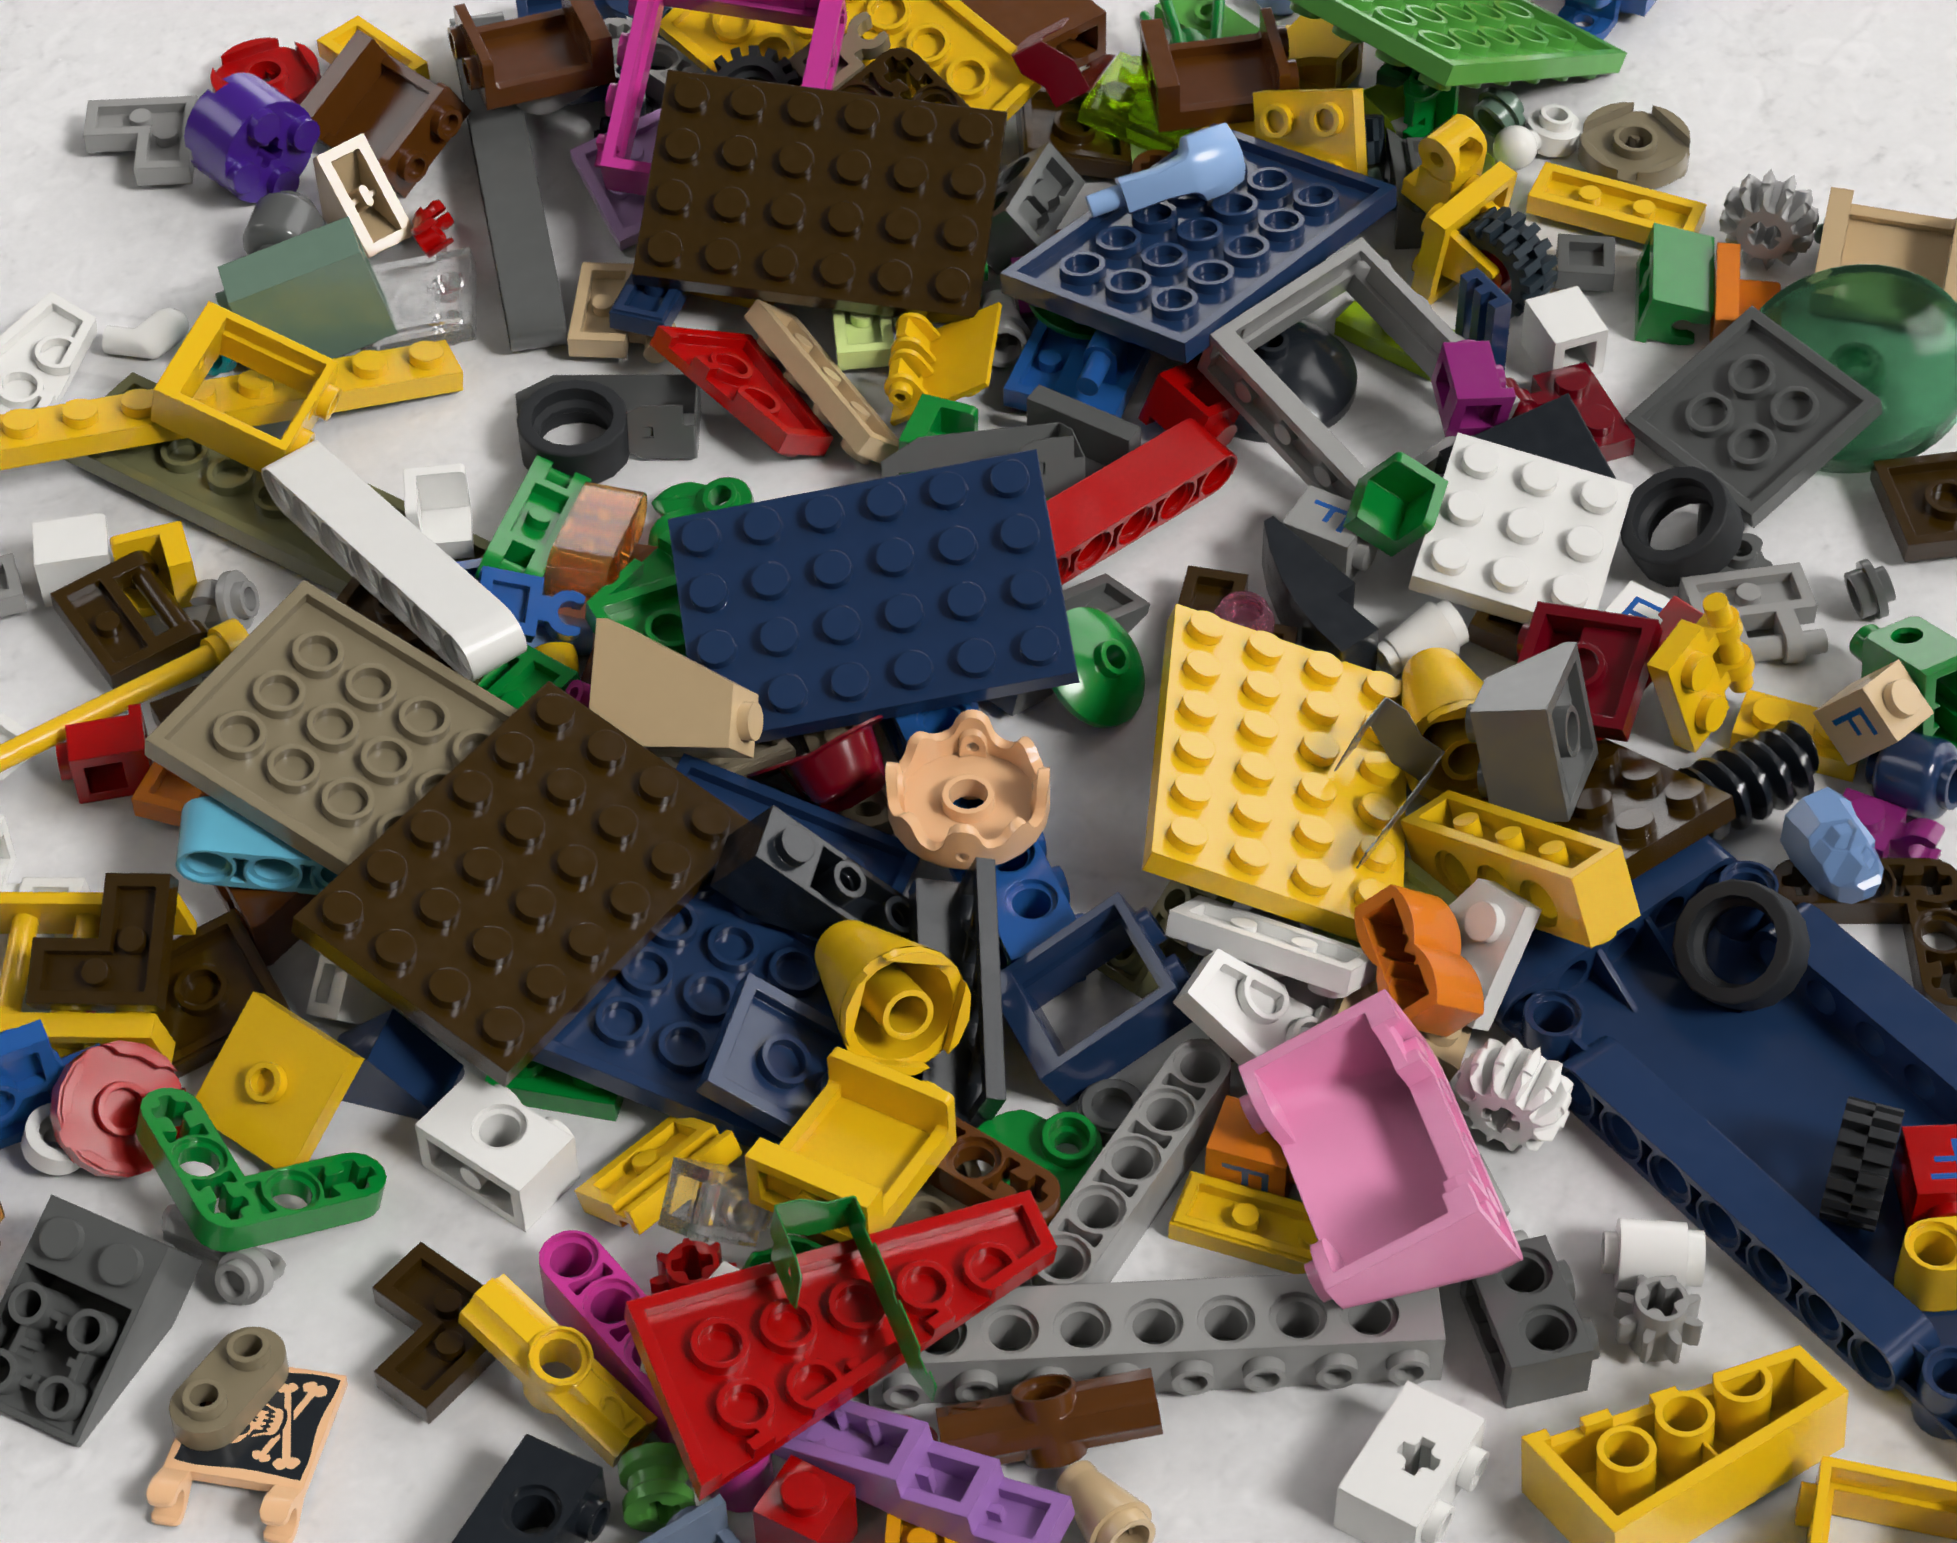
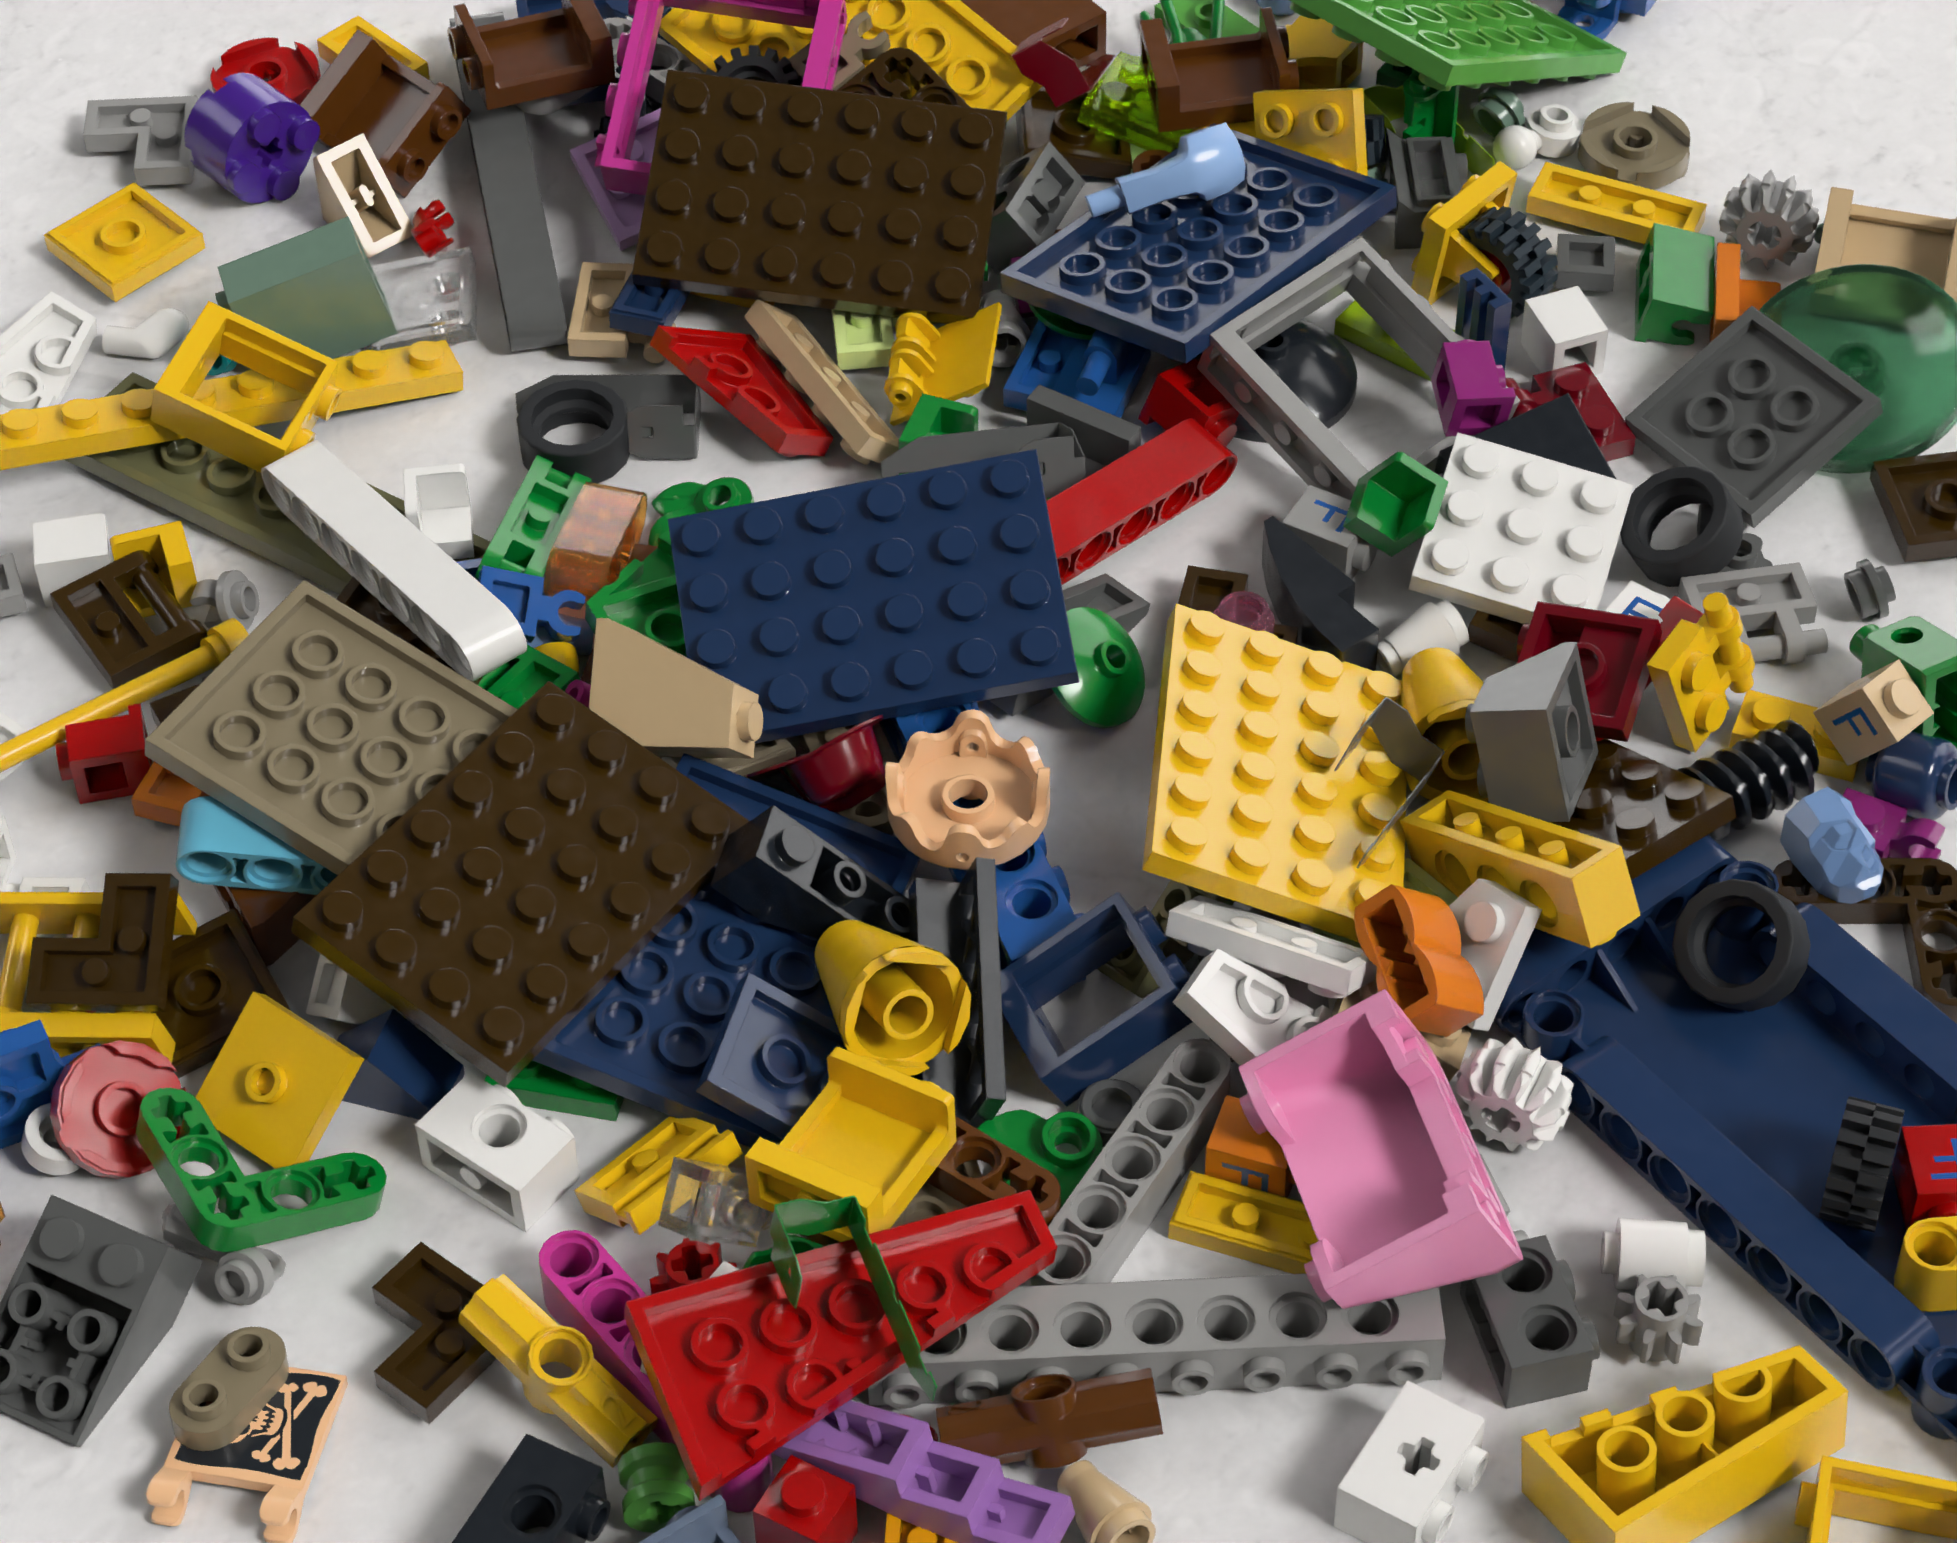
(124, 241): none -> yellow plate
(278, 219): dark grey head -> none
(1448, 160): yellow leg -> none

